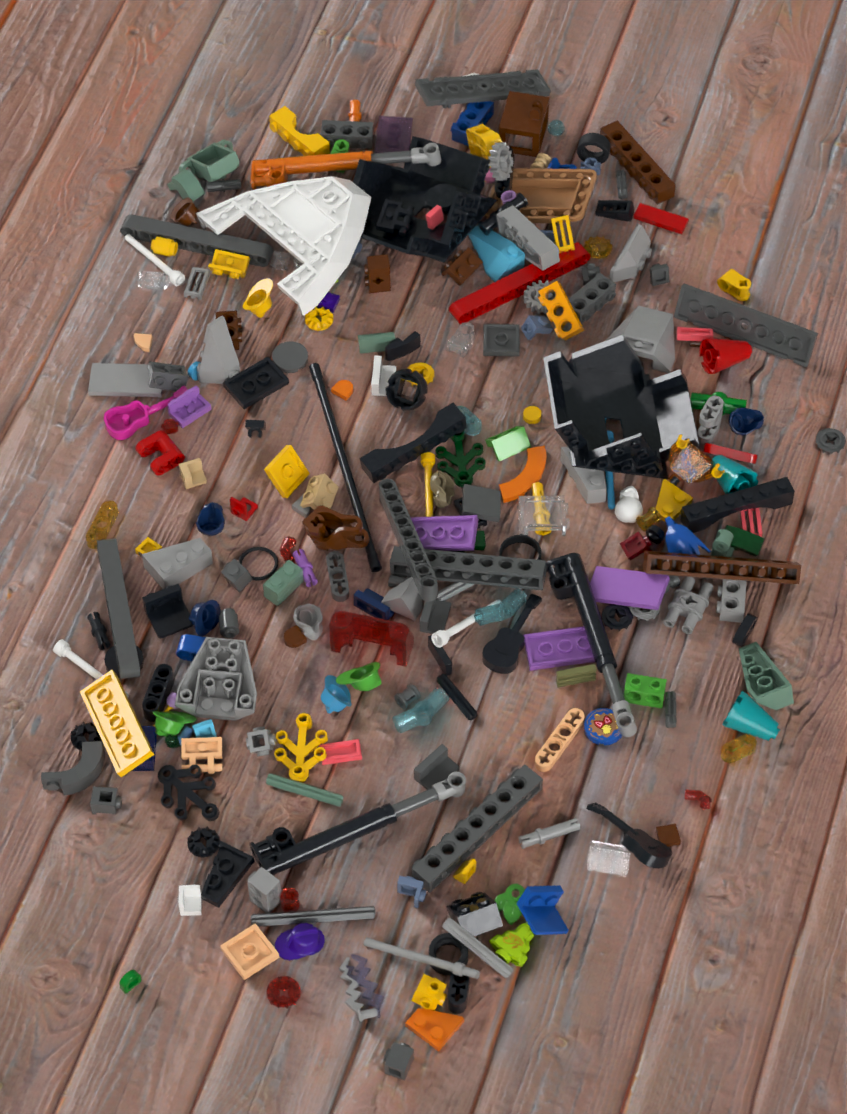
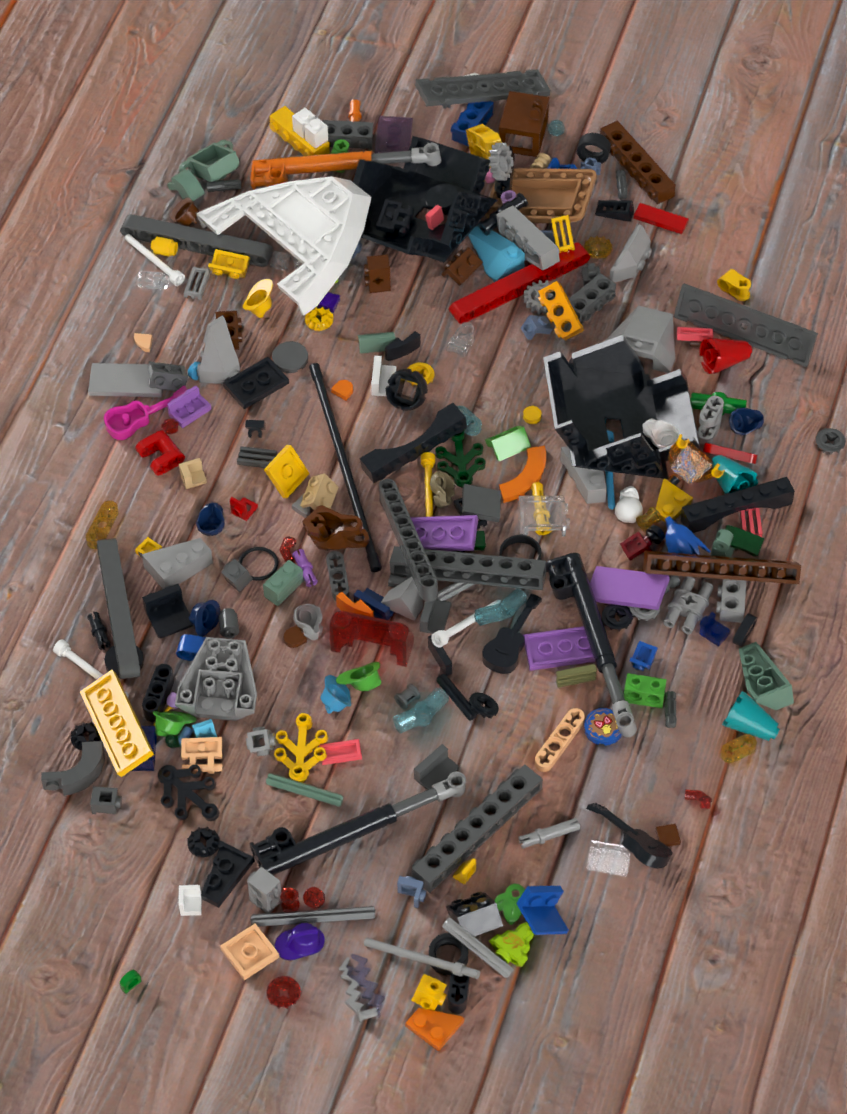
(256, 454): none -> dark grey tile
(308, 127): none -> white piece
(314, 897): none -> clear red tile
(347, 605): none -> orange slope
(398, 1060): dark grey brick -> none
(489, 710): none -> black gear
(501, 339): dark grey tile -> none
(643, 656): none -> blue bracket
(659, 274): dark grey tile -> none
(660, 432): none -> white hair
(713, 630): none -> clear blue bracket

